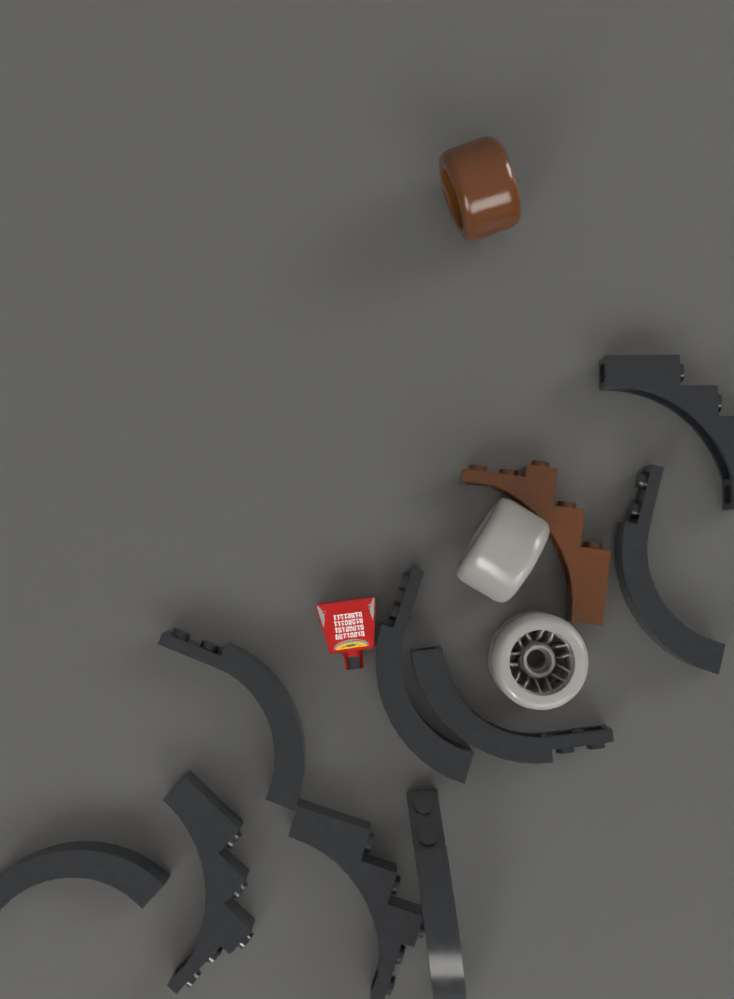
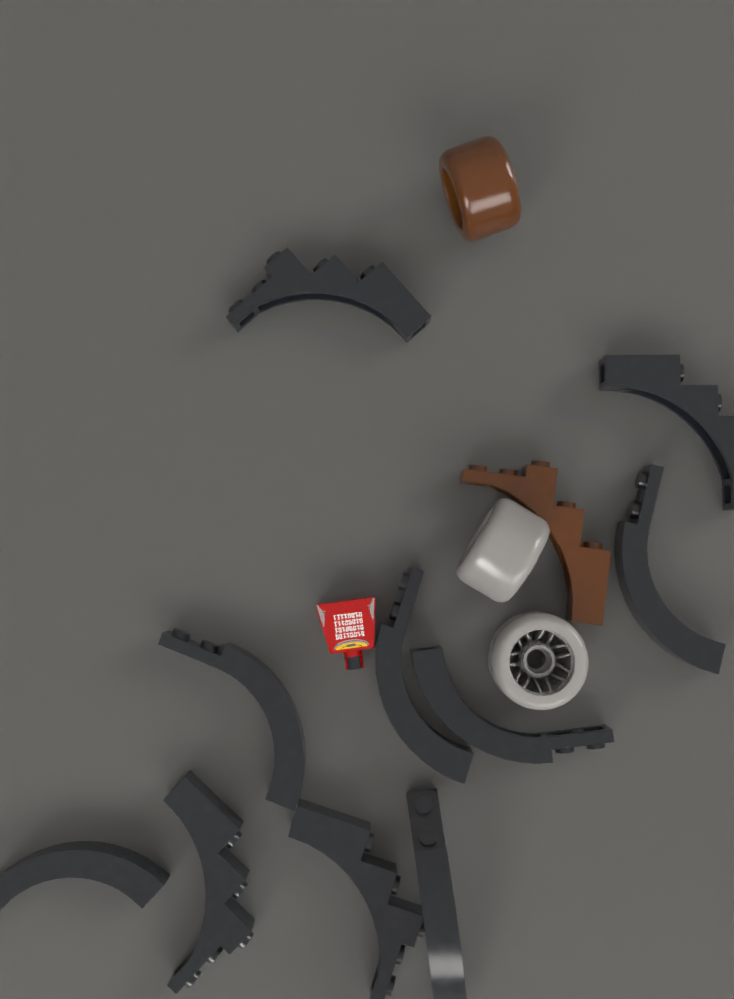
(291, 282): none -> black arch

